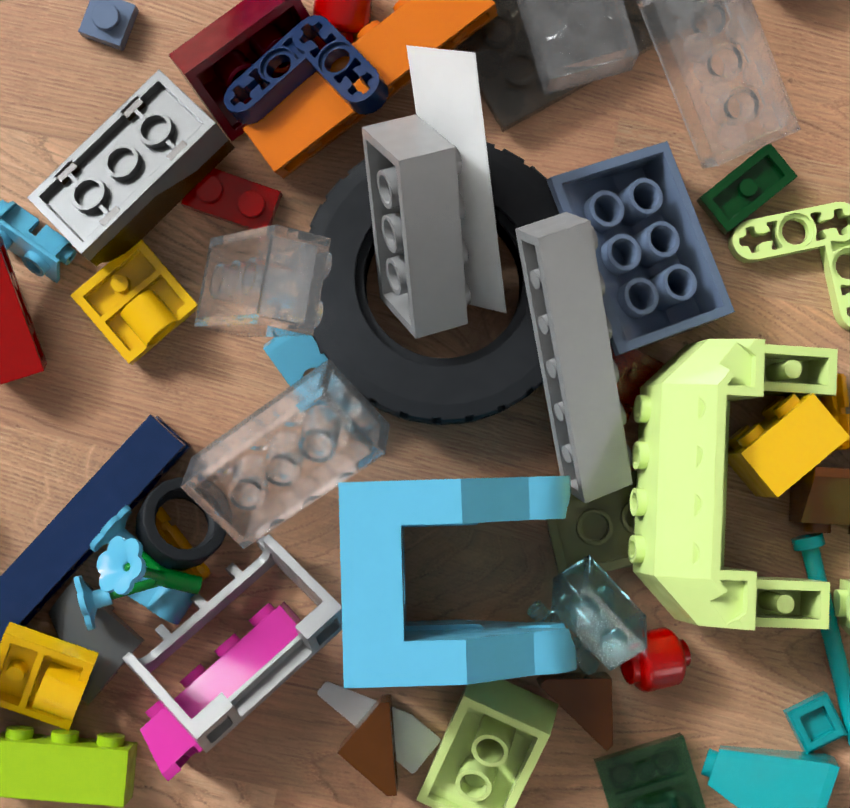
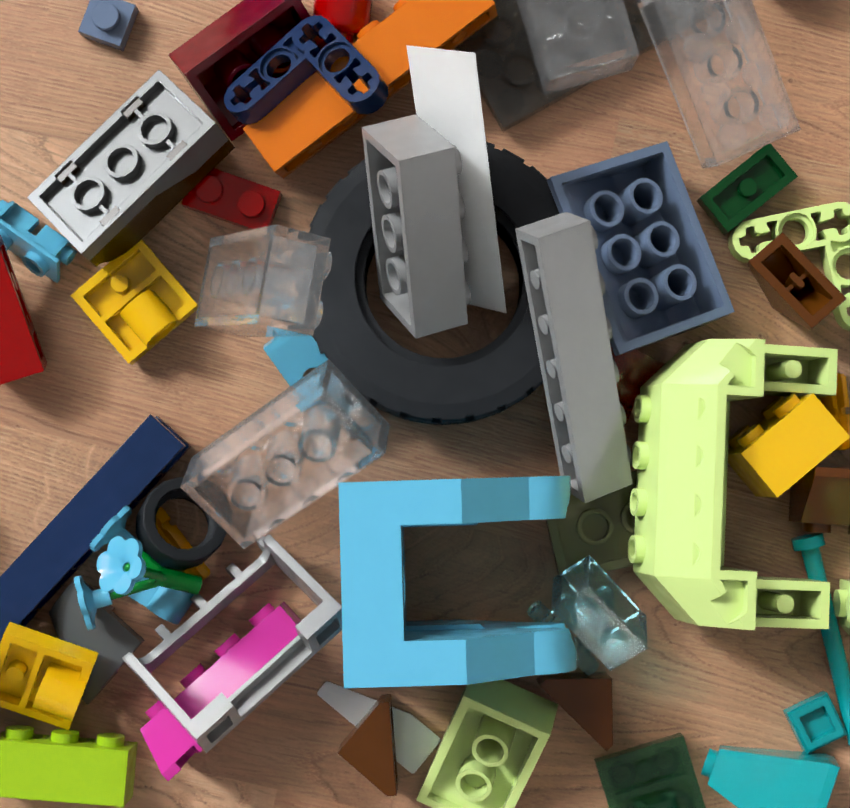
(660, 664): red head -> none
(794, 283): none -> reddish brown slope

